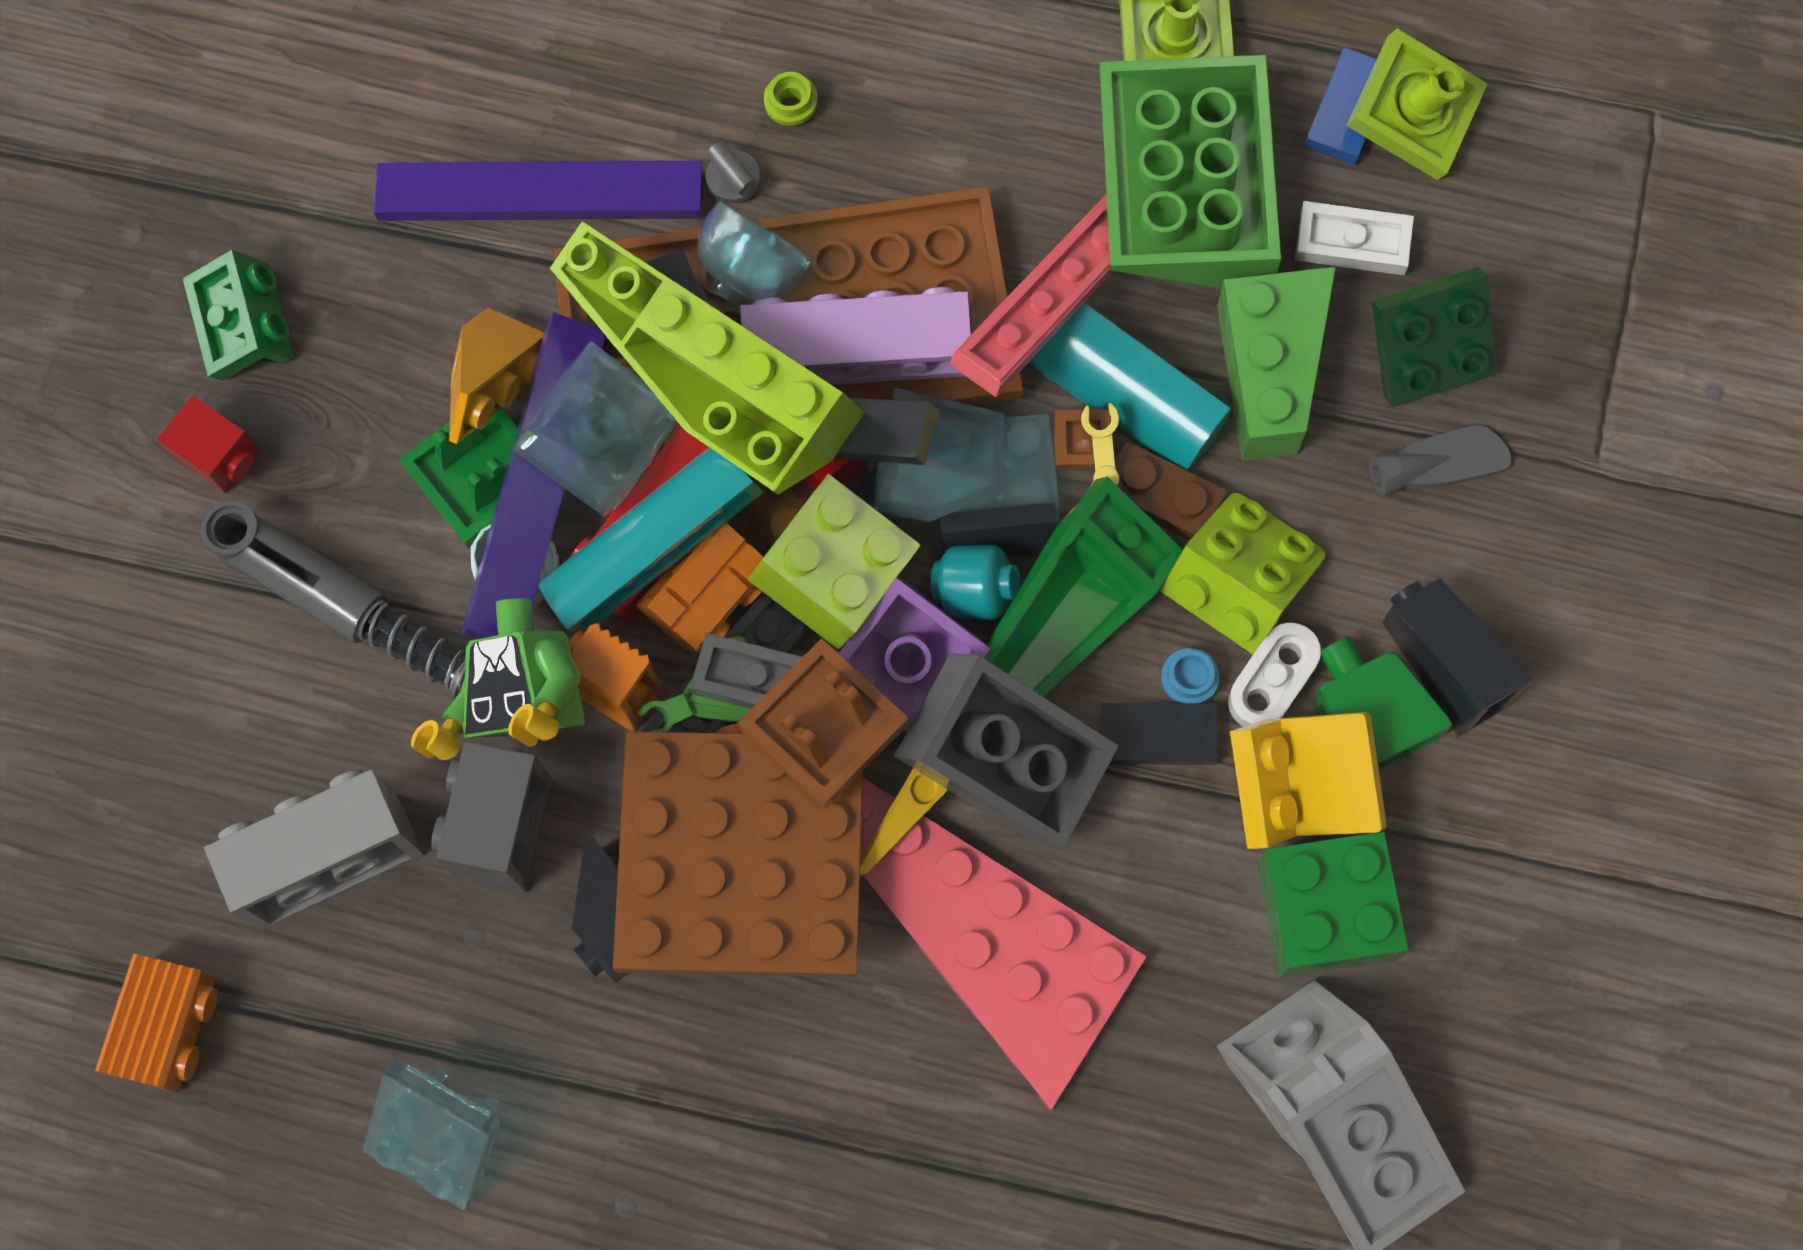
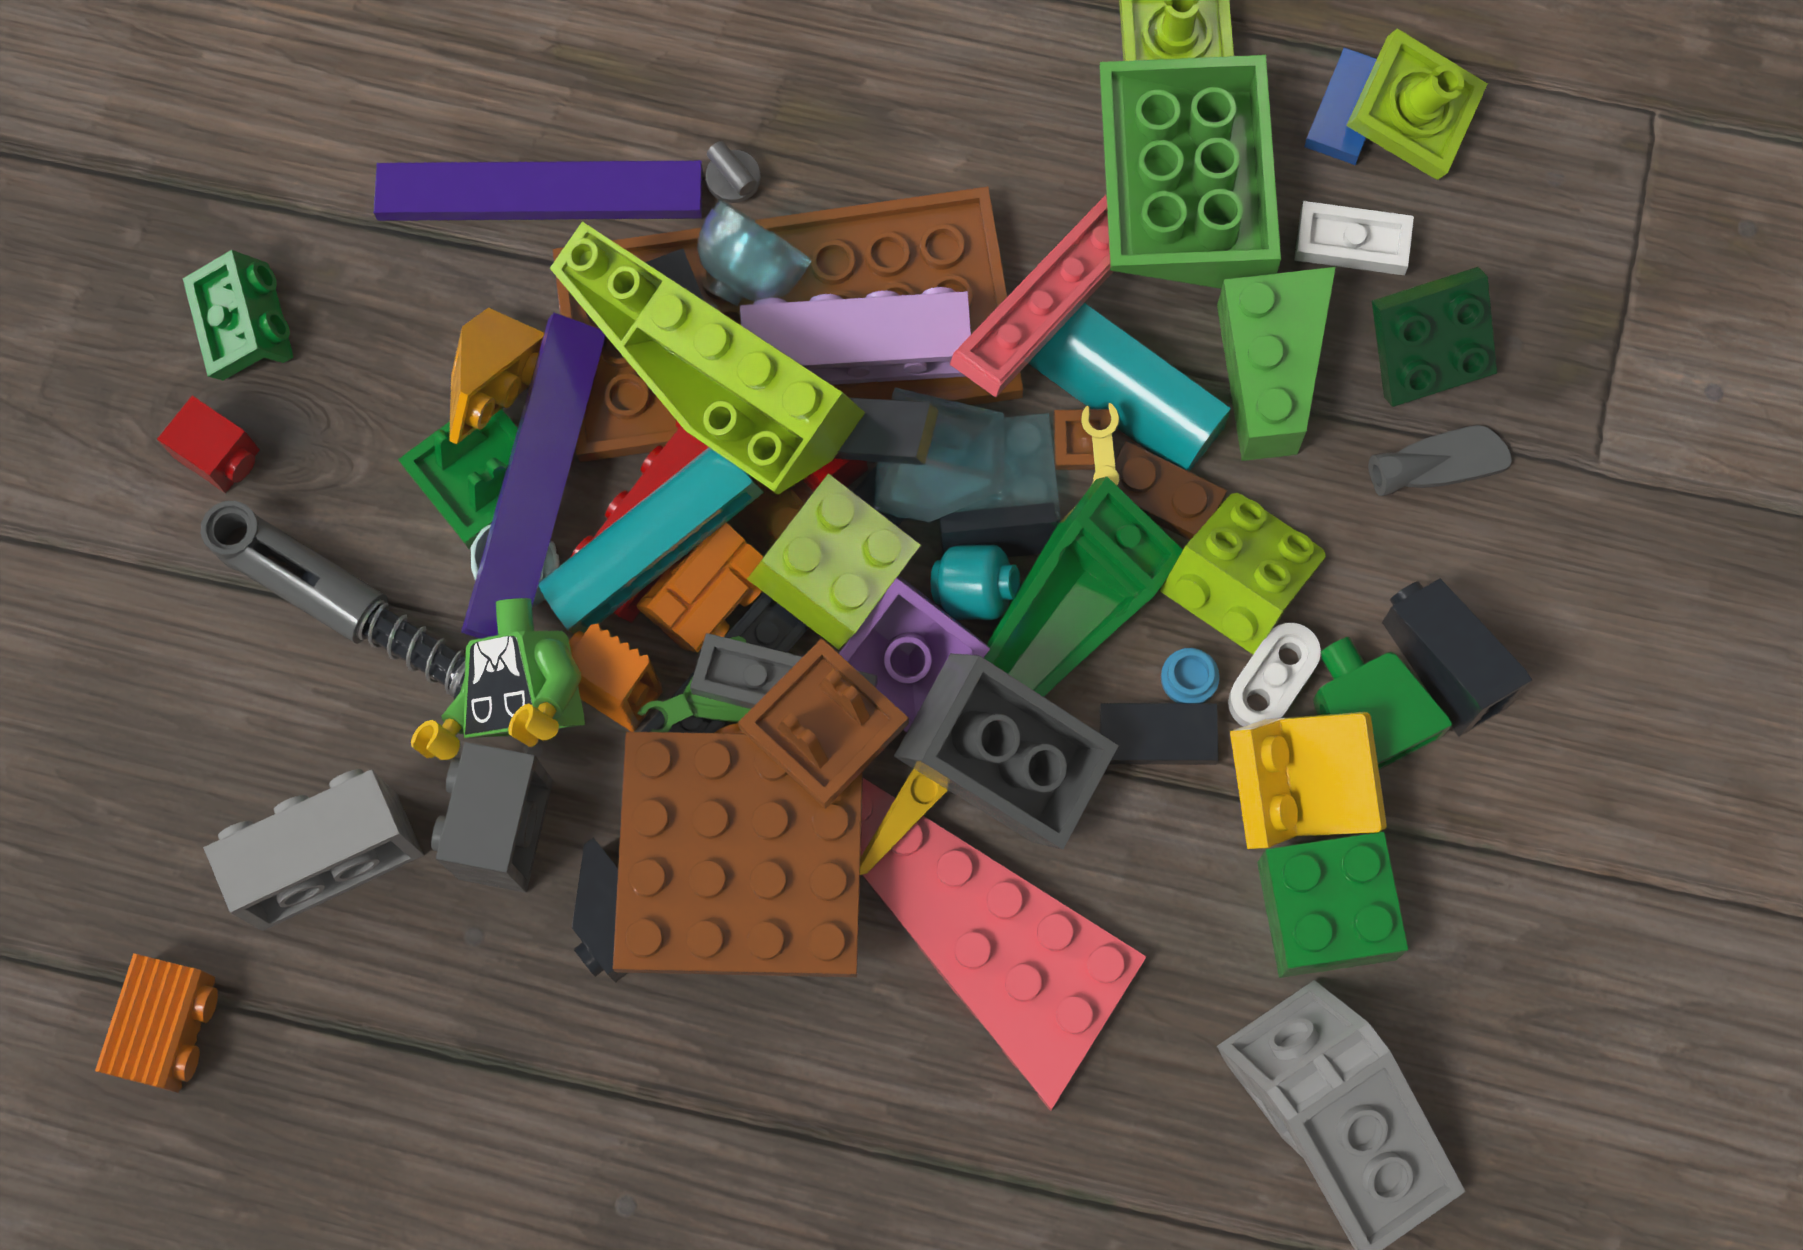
(431, 1133): clear light blue plate -> none
(596, 430): clear light blue brick -> none
(790, 85): lime plate -> none

